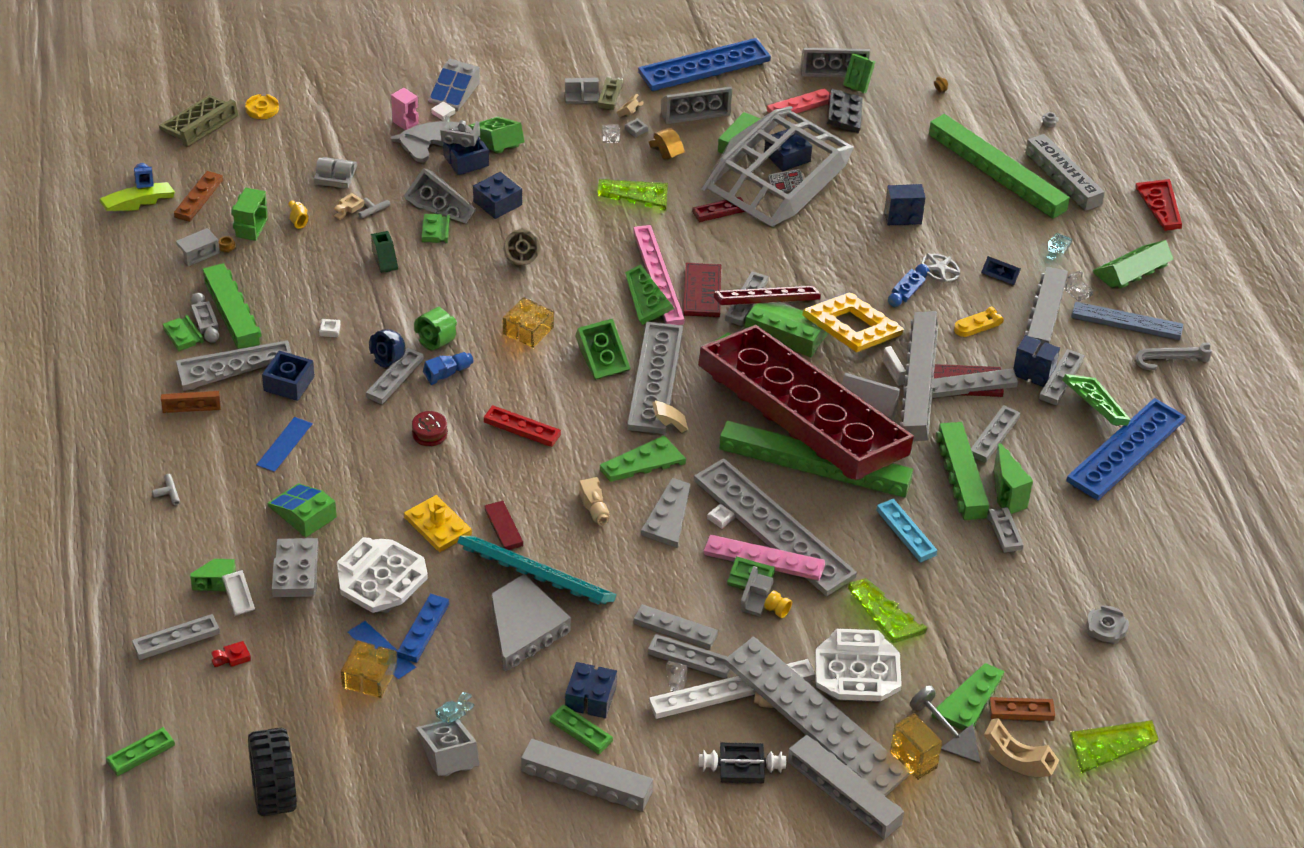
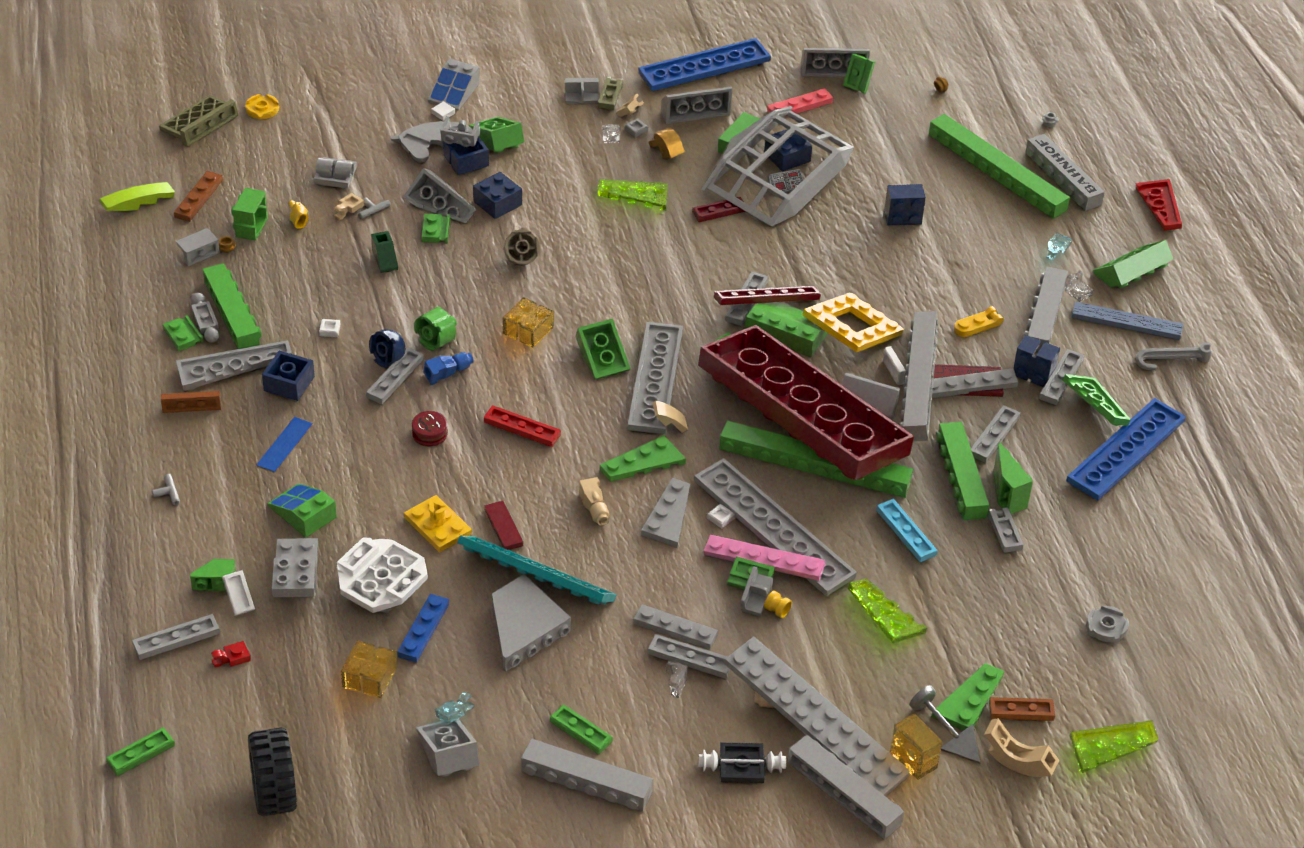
(143, 175): blue piece -> none
(366, 633): blue sticker -> none
(404, 109): bright pink brick -> none
(595, 685): dark blue piece -> none
(647, 296): bright green wing -> none
(657, 270): bright pink plate -> none
(700, 285): dark red tile -> none
(714, 693): white plate -> none
(844, 110): black plate -> none
(857, 666): white piece -> none
(908, 285): blue plate -> none
(941, 267): light grey wheel -> none
(1001, 270): dark blue slope -> none

